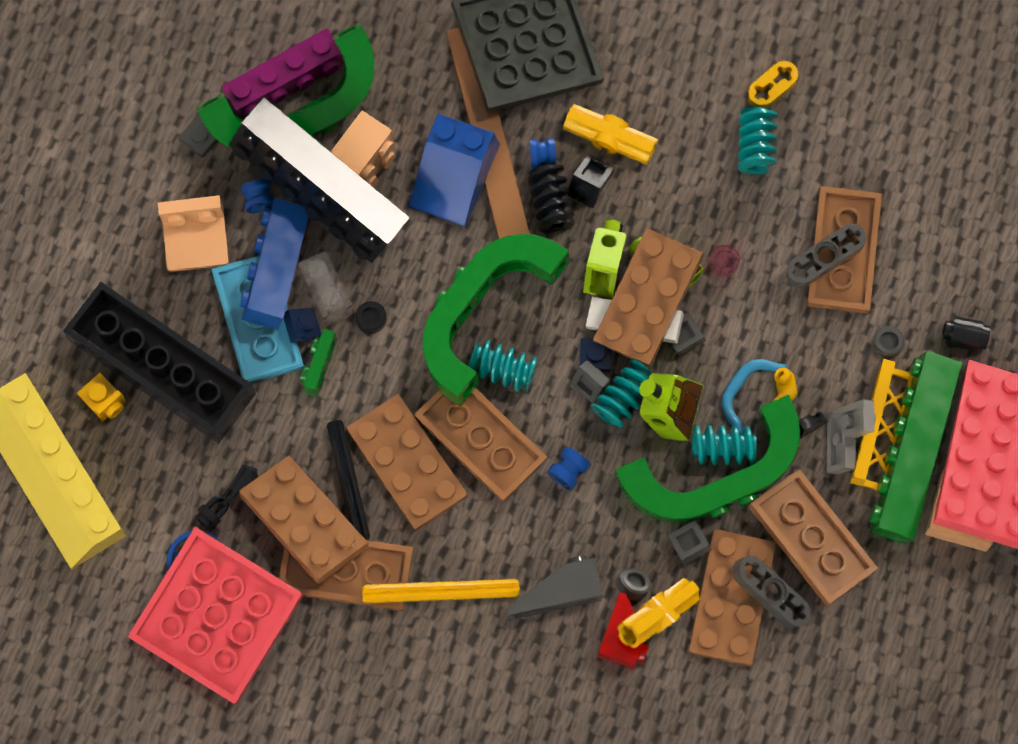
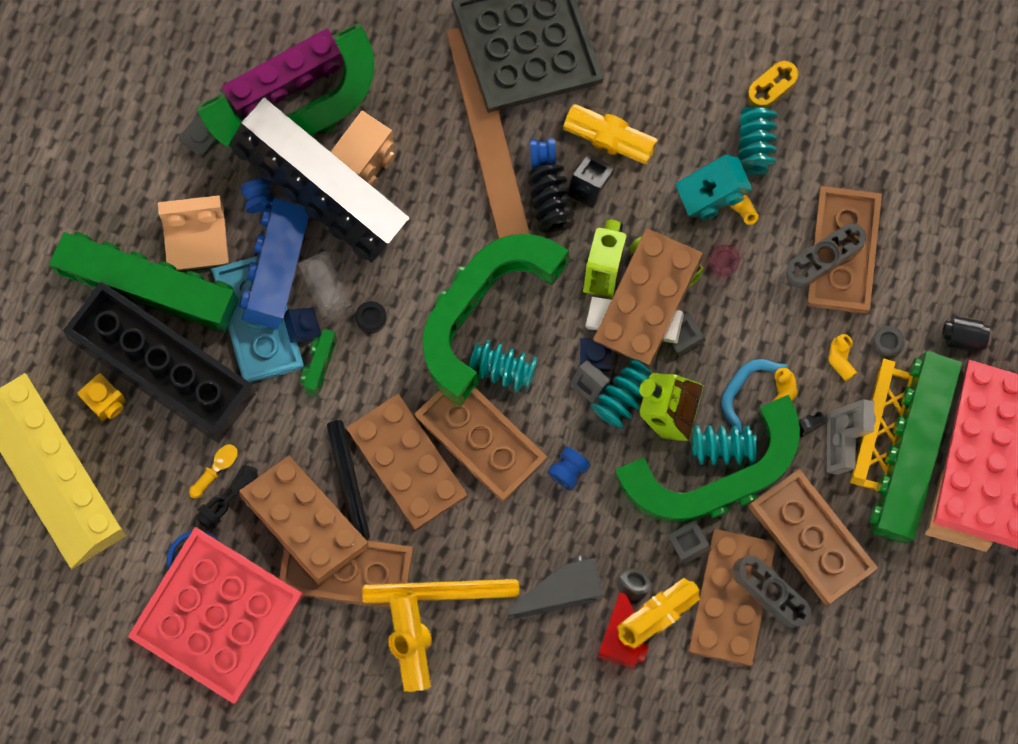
(144, 281): none -> green brick
(222, 460): none -> yellow piece
(409, 641): none -> yellow piece
(453, 169): blue slope -> none
(714, 187): none -> teal brick
(746, 210): none -> yellow arm
(839, 355): none -> yellow arm

